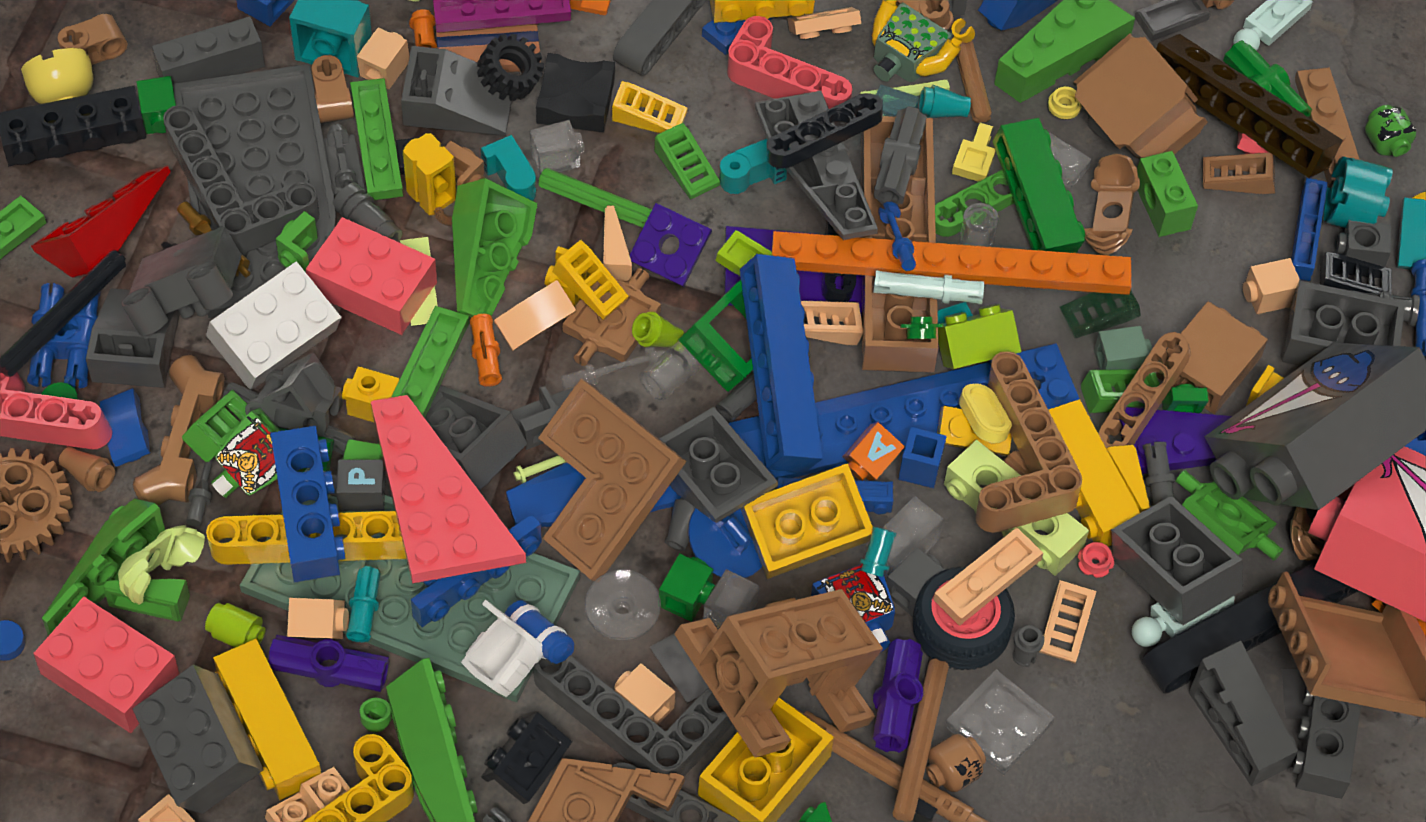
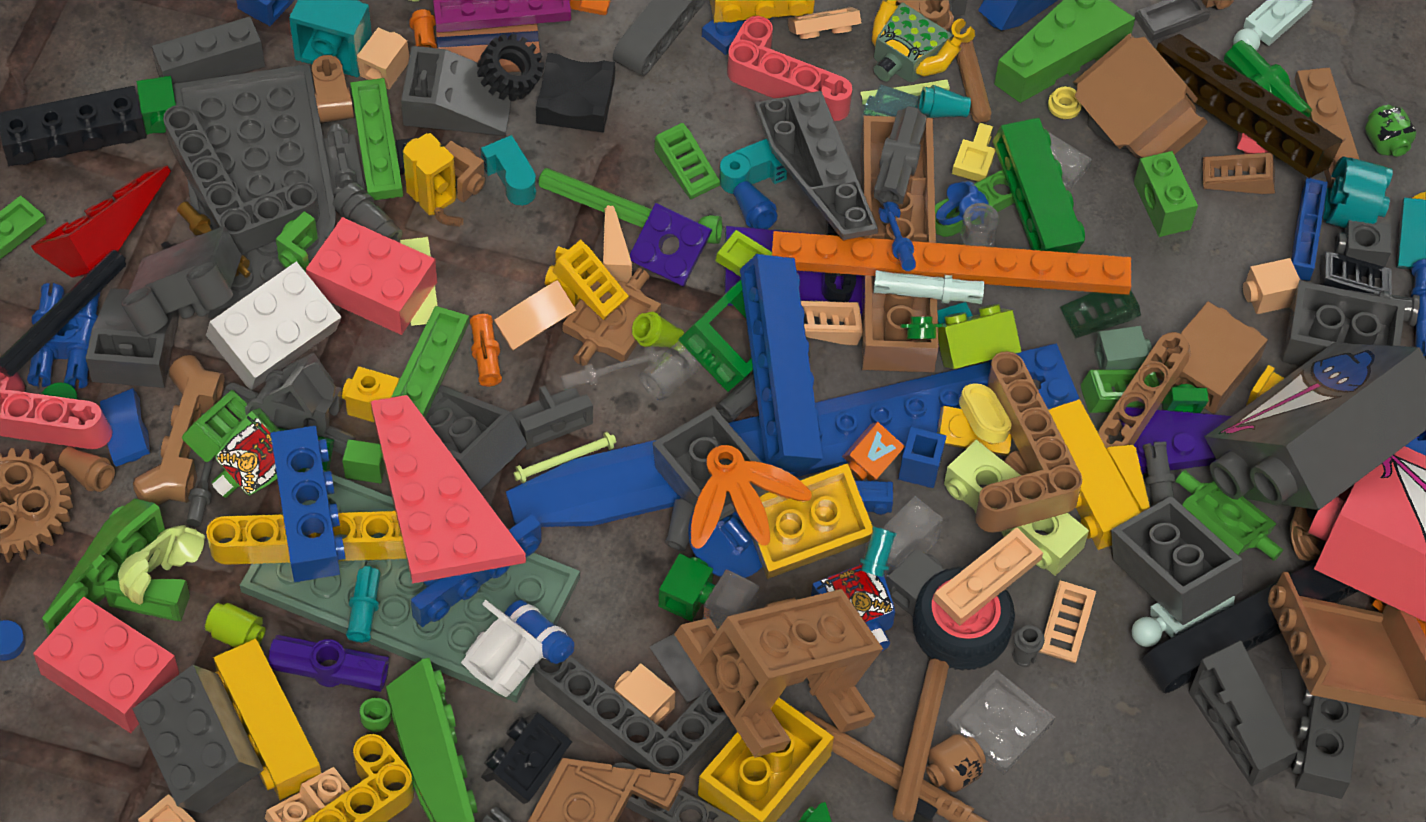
(58, 77): light yellow cylinder -> none
(97, 36): medium nougat piece -> none
(317, 618): light nougat brick -> none
(360, 485): dark grey brick -> none
(487, 237): bright green wedge -> none
(556, 147): clear brick -> none
(623, 472): medium nougat plate -> none
(625, 590): clear dish -> none
(641, 97): yellow slope -> none
(714, 223): none -> bright green hinge
(736, 480): none -> orange plant
(755, 206): none -> blue cone
(790, 148): black beam -> none
(898, 695): dark purple piece -> none
(962, 195): none -> blue piece
(1099, 552): coral plate -> none
(1116, 183): medium nougat piece -> none

